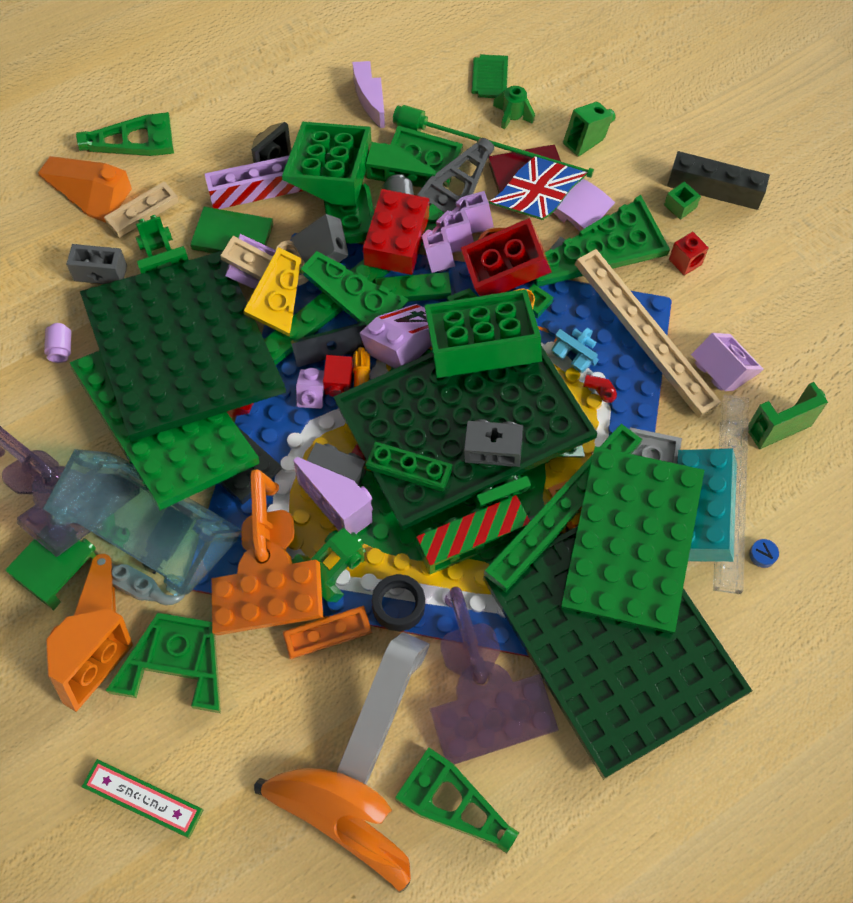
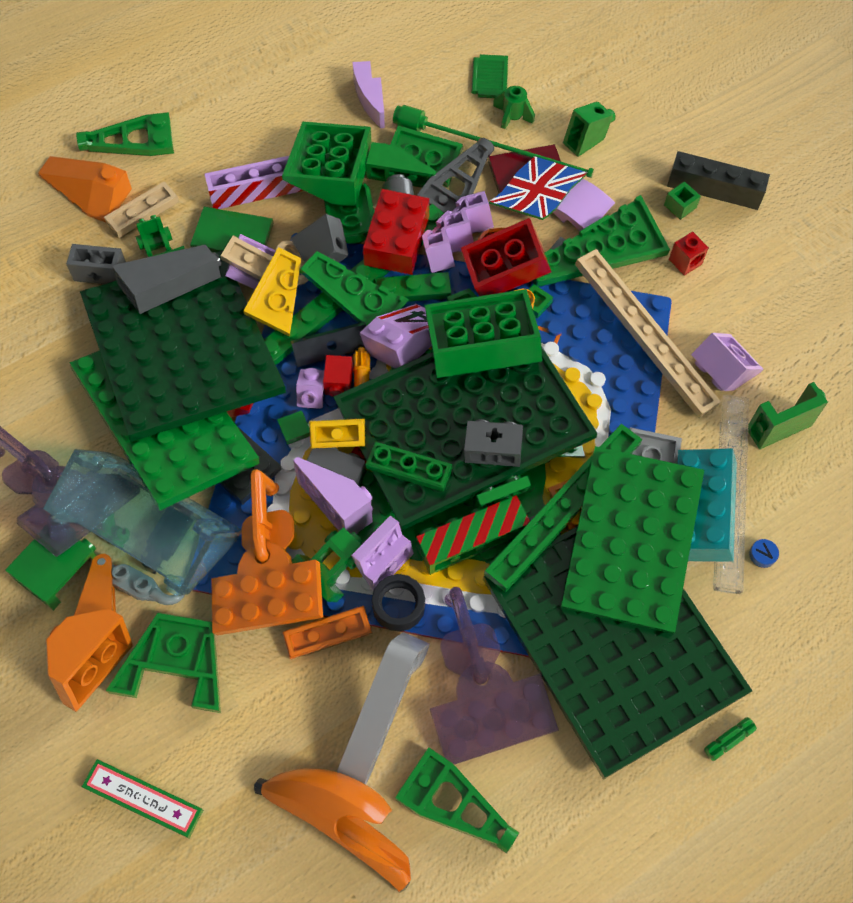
(57, 343): lavender brick -> none
(166, 276): none -> dark grey slope
(272, 143): pearl dark grey slope -> none
(294, 427): none -> green tile
(337, 433): none -> yellow slope
(383, 552): none -> lavender slope
(584, 357): medium azure hips -> none
(602, 386): red arm -> none
(730, 738): none -> green axle

